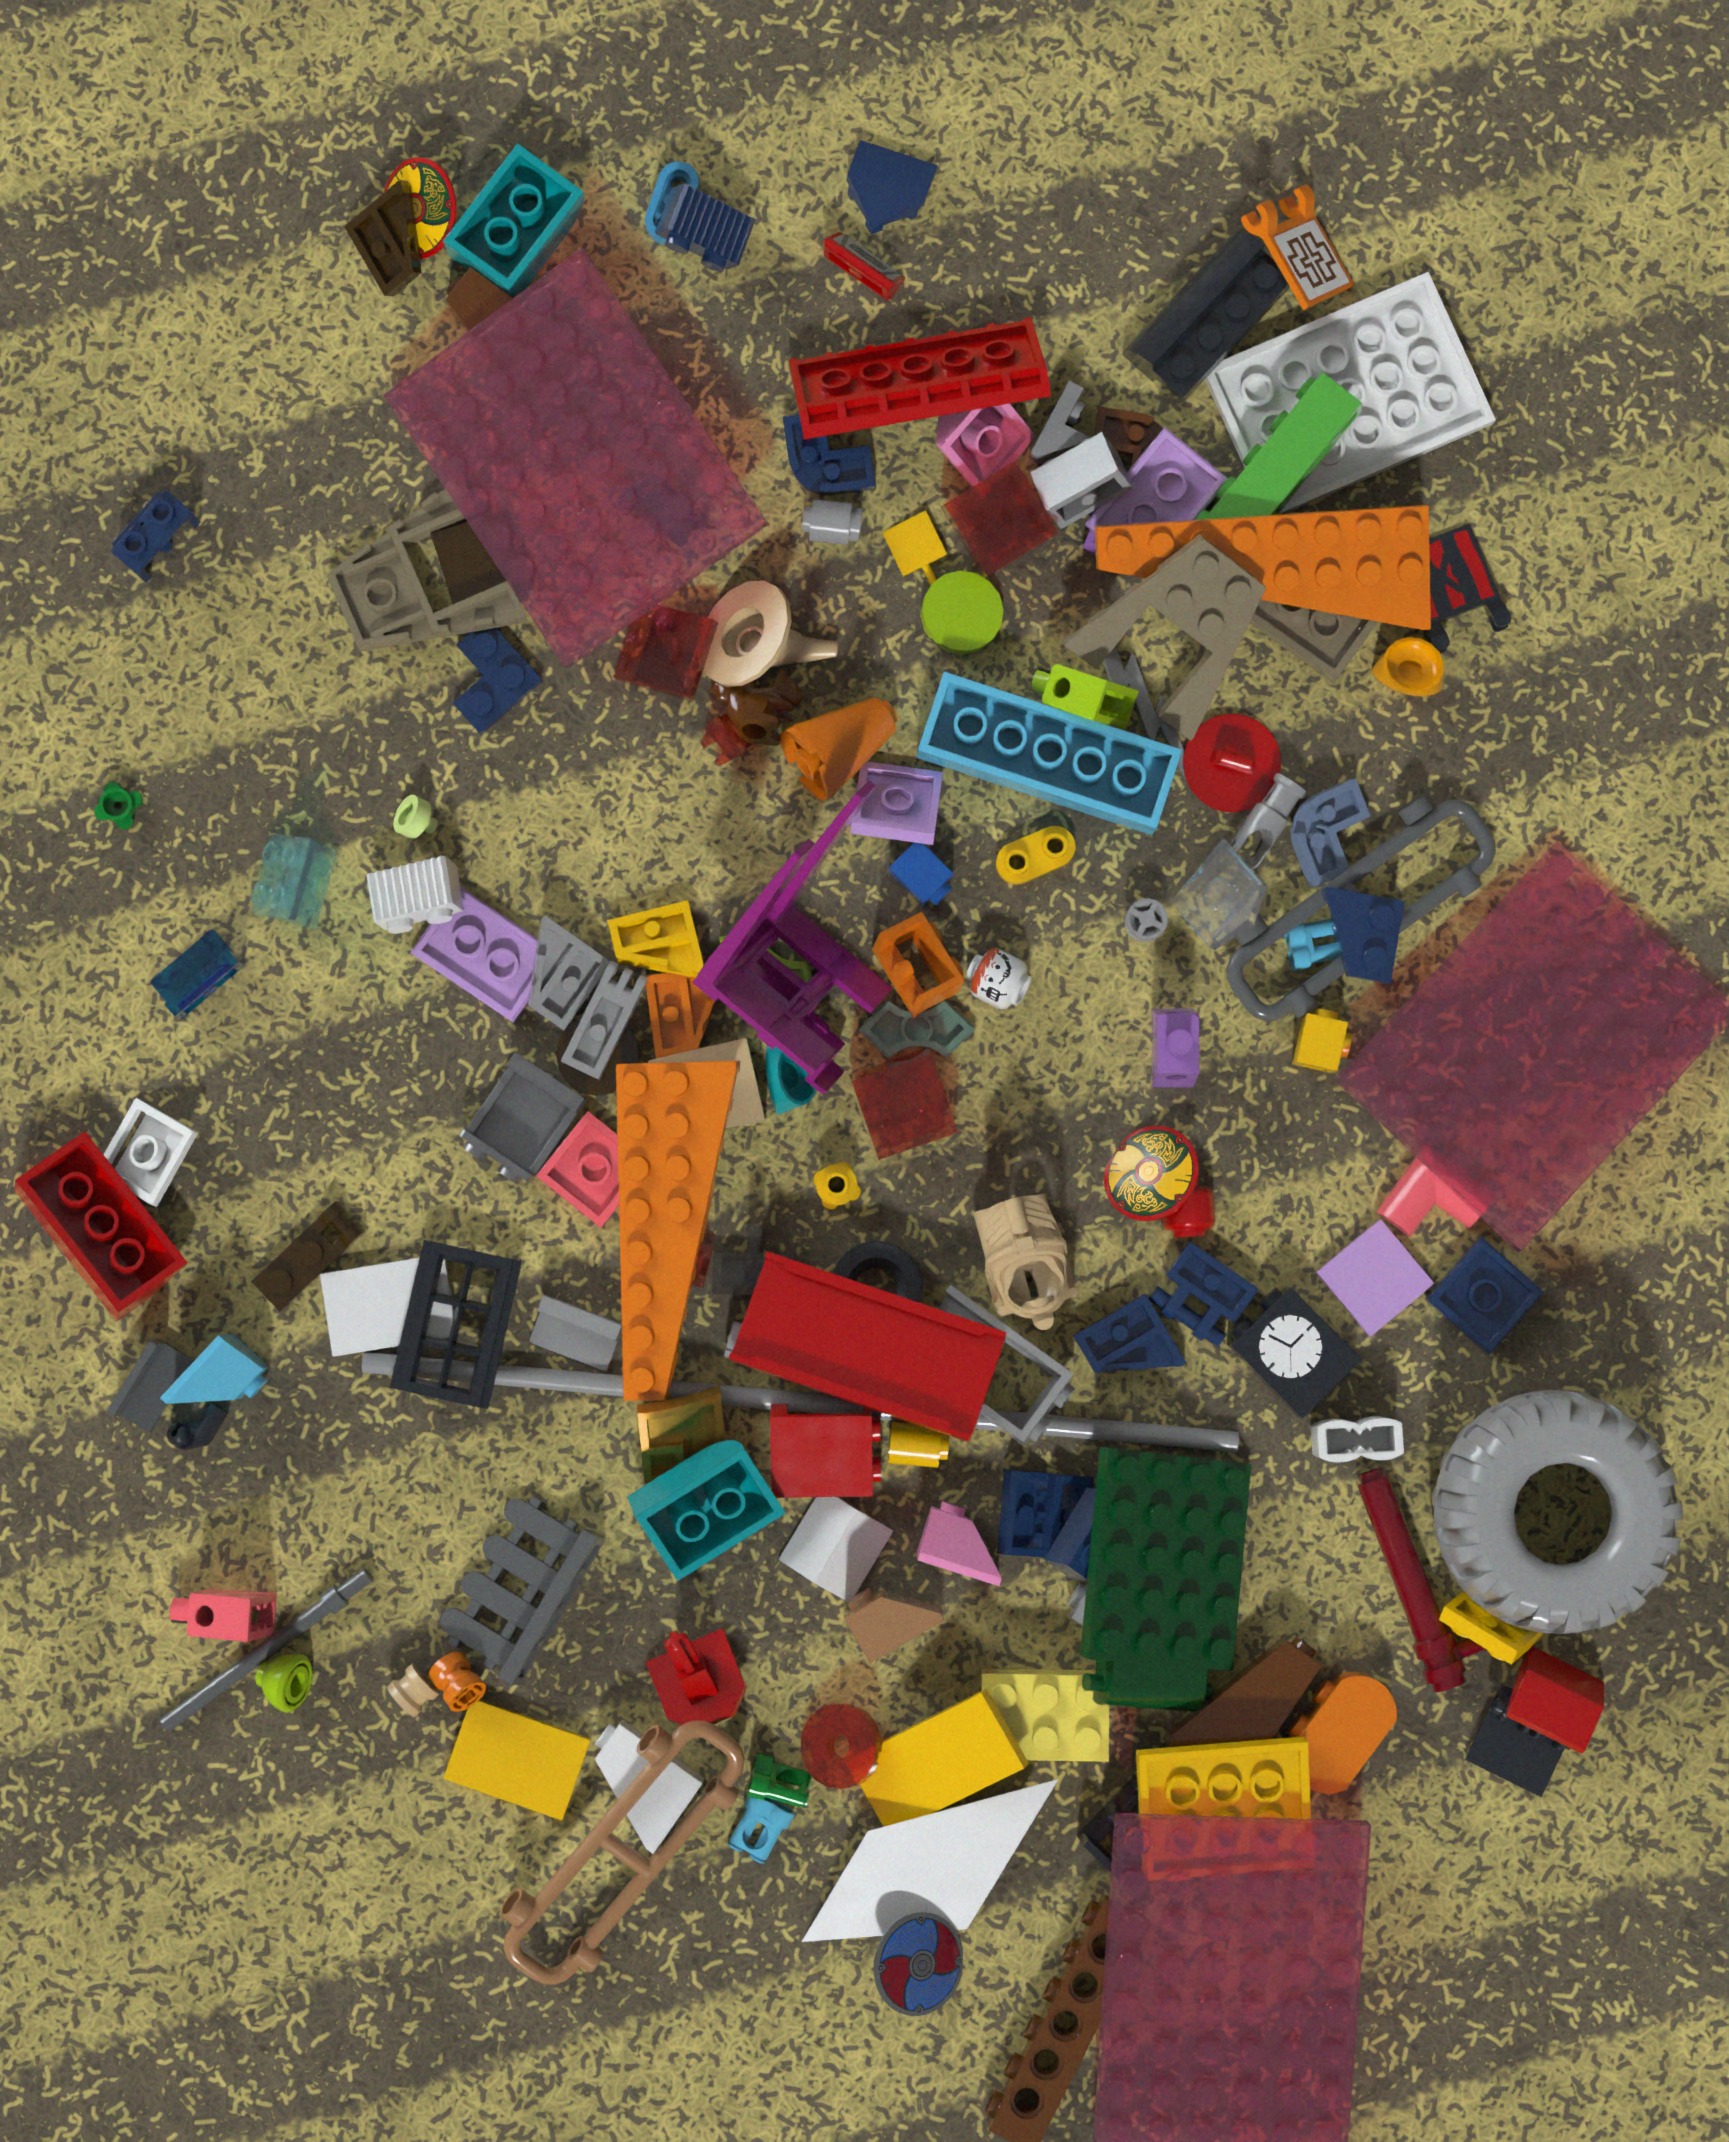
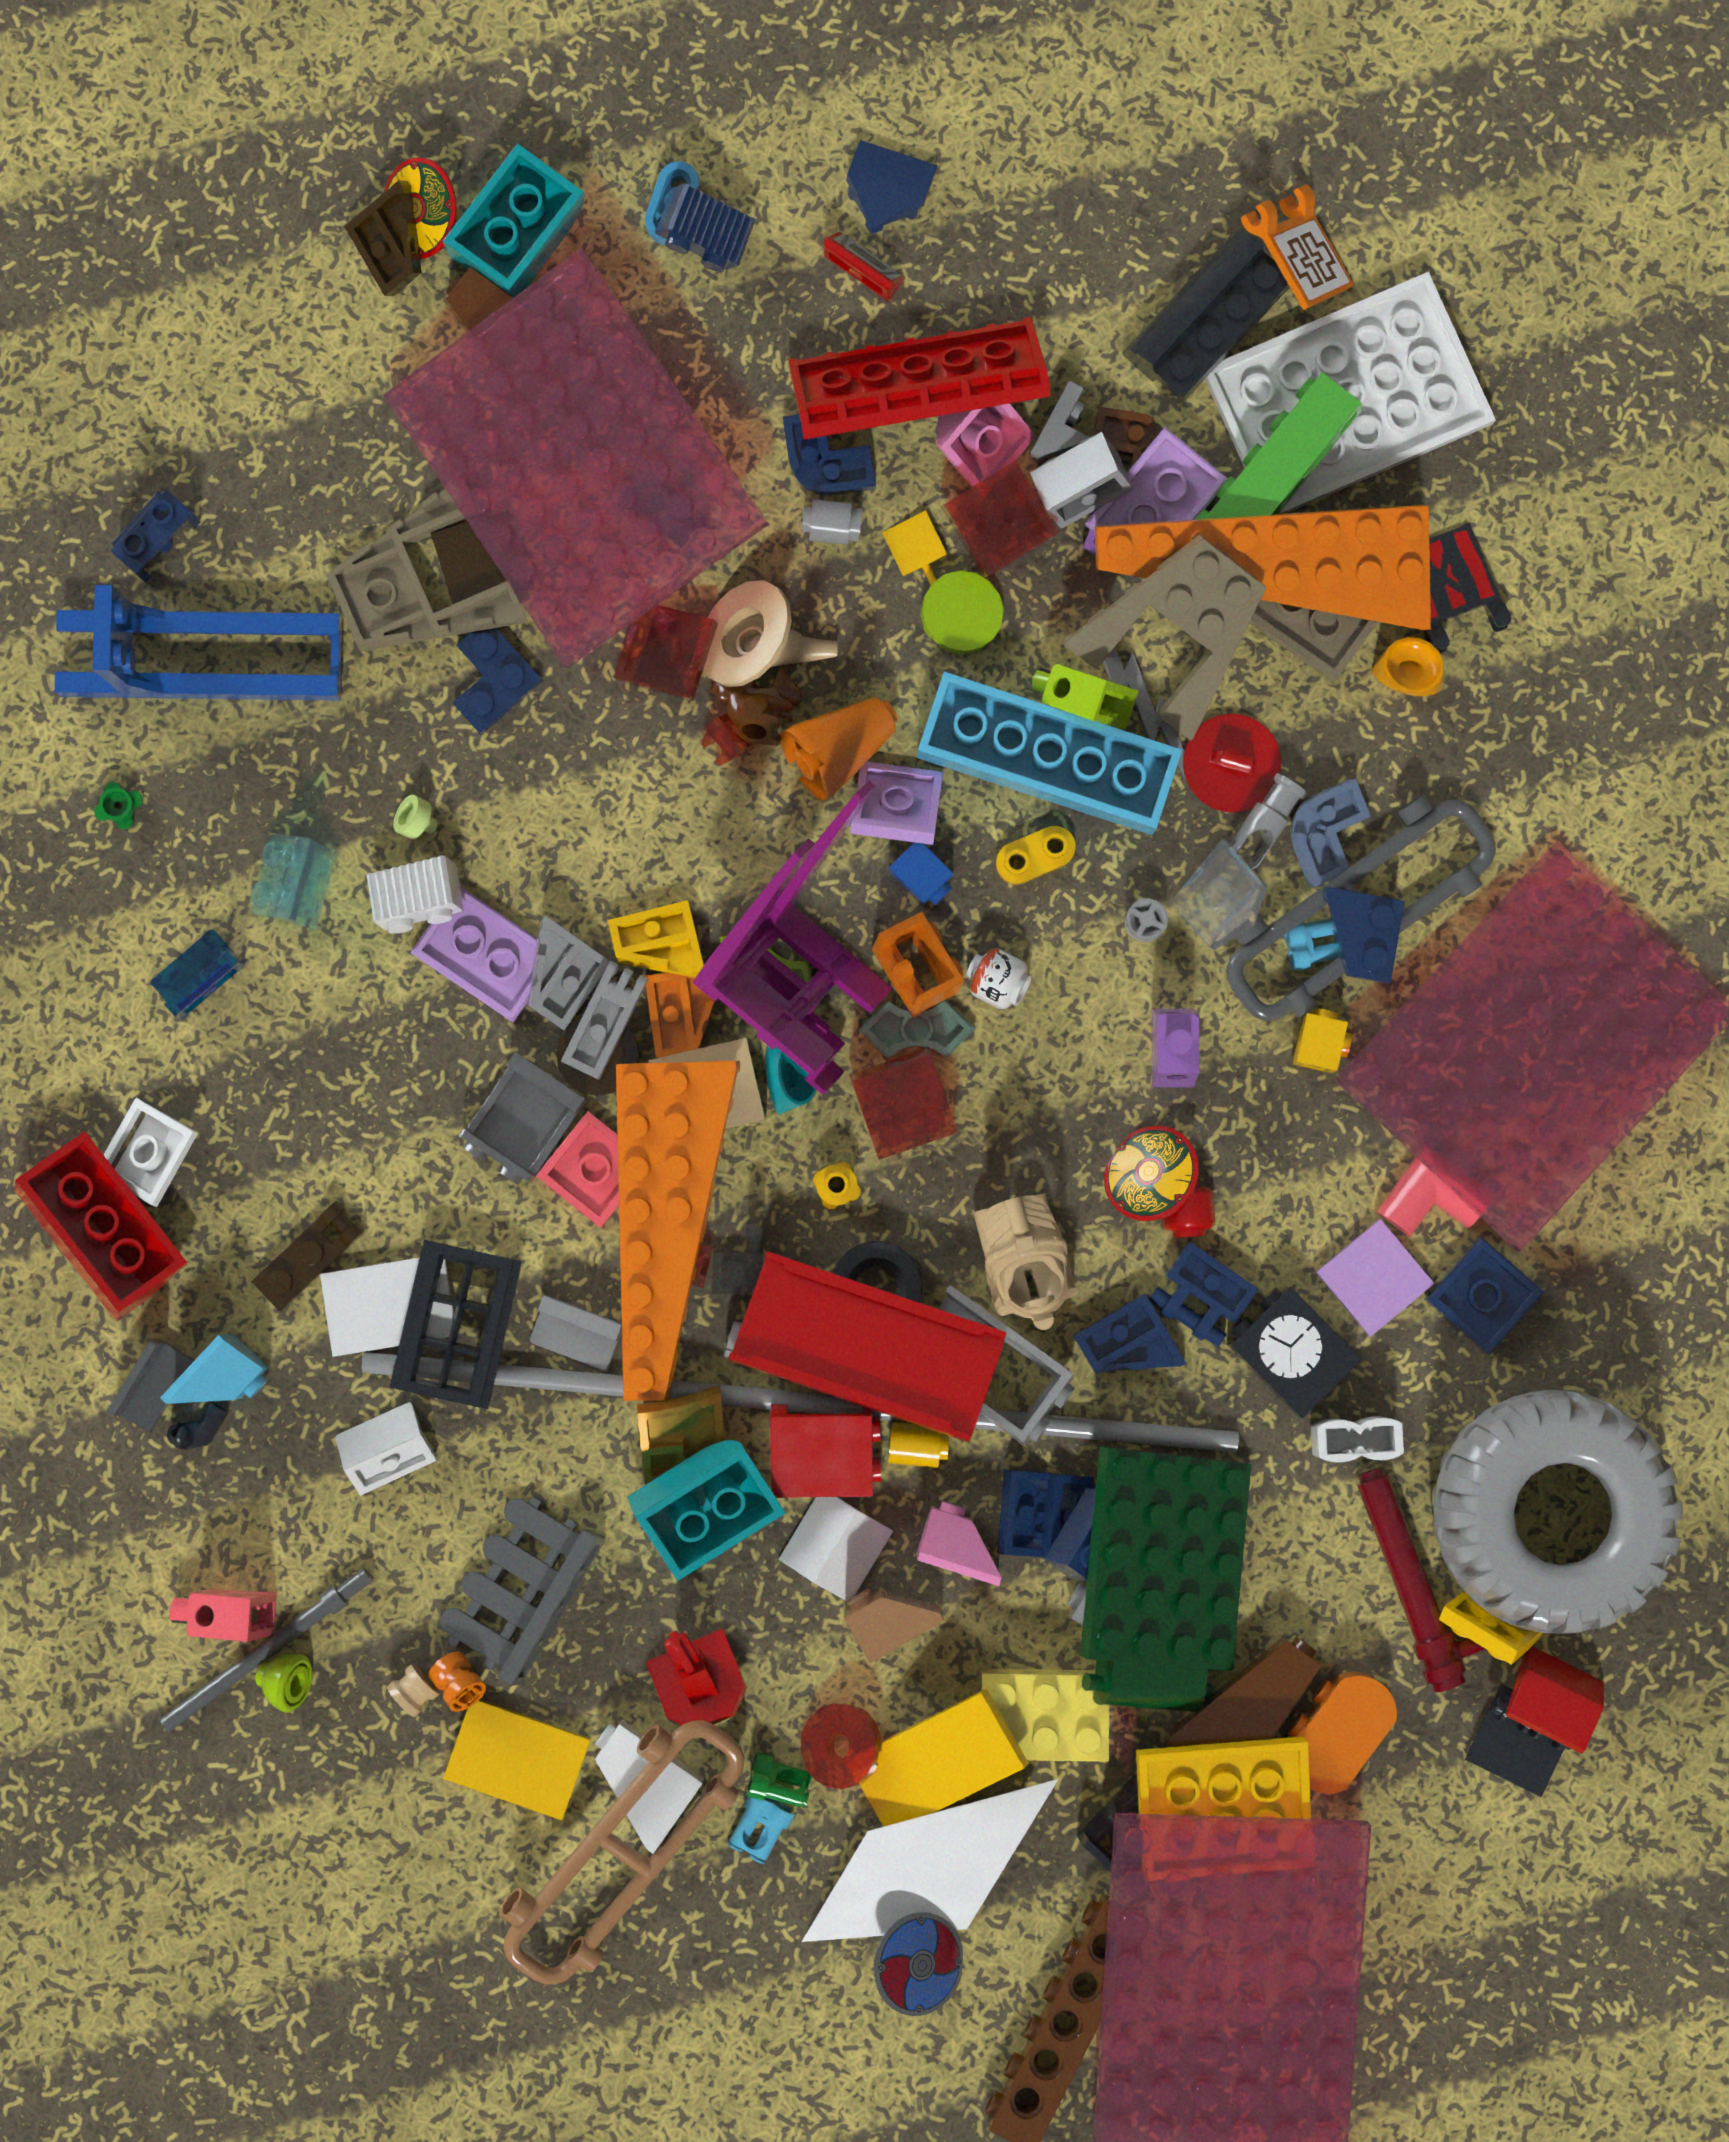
(114, 658): none -> blue piece
(384, 1449): none -> white panel

